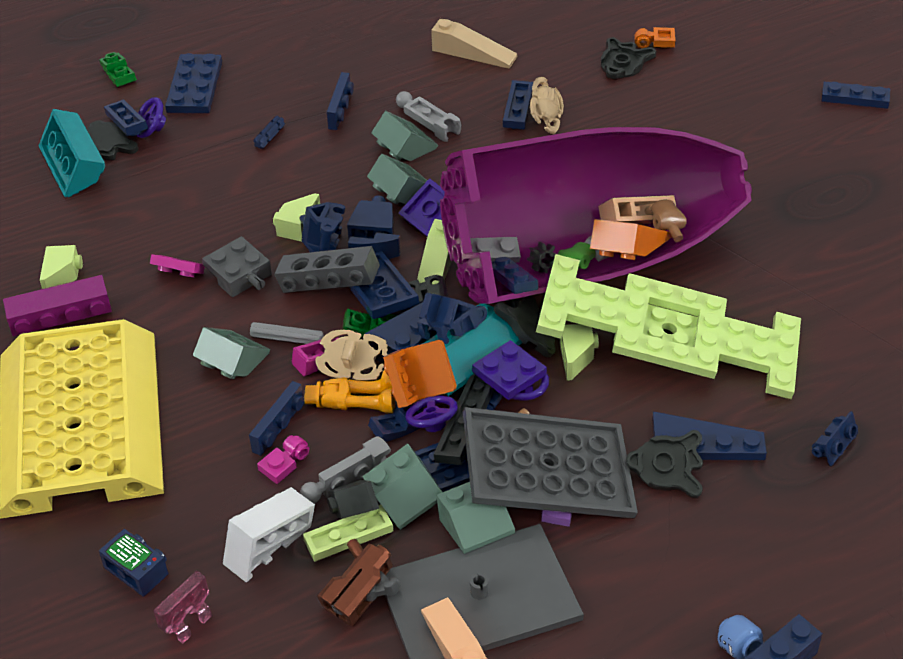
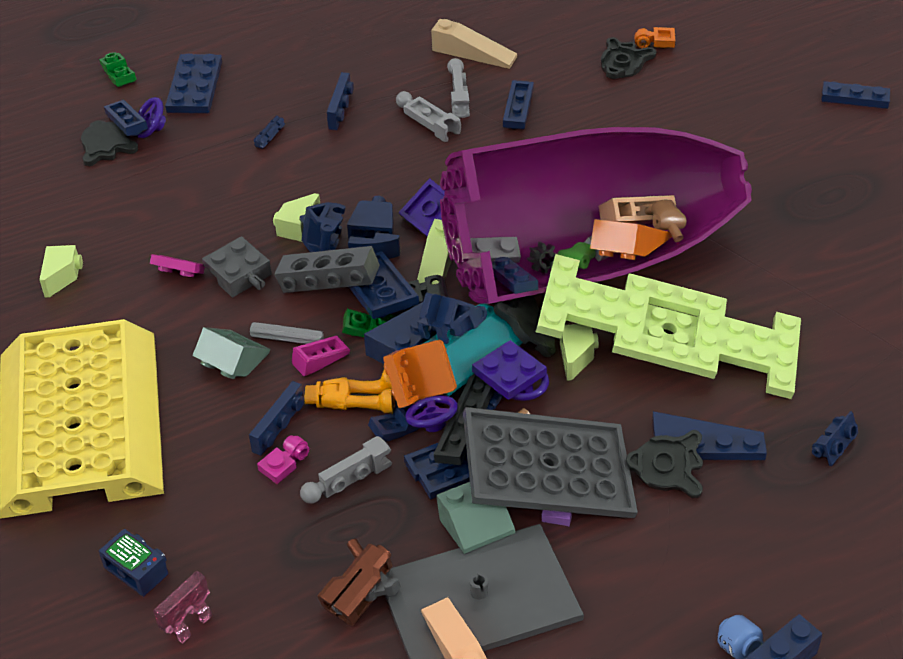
(56, 305): magenta brick -> none
(70, 152): teal slope -> none
(264, 529): white wedge -> none
(335, 536): yellowish green plate -> none
(351, 355): tan shield -> none
(352, 499): pearl dark grey slope -> none
(395, 179): sand green slope -> none
(402, 137): sand green slope -> none
(403, 486): sand green slope -> none
(460, 96): none -> light grey plate
(546, 104): tan shield -> none

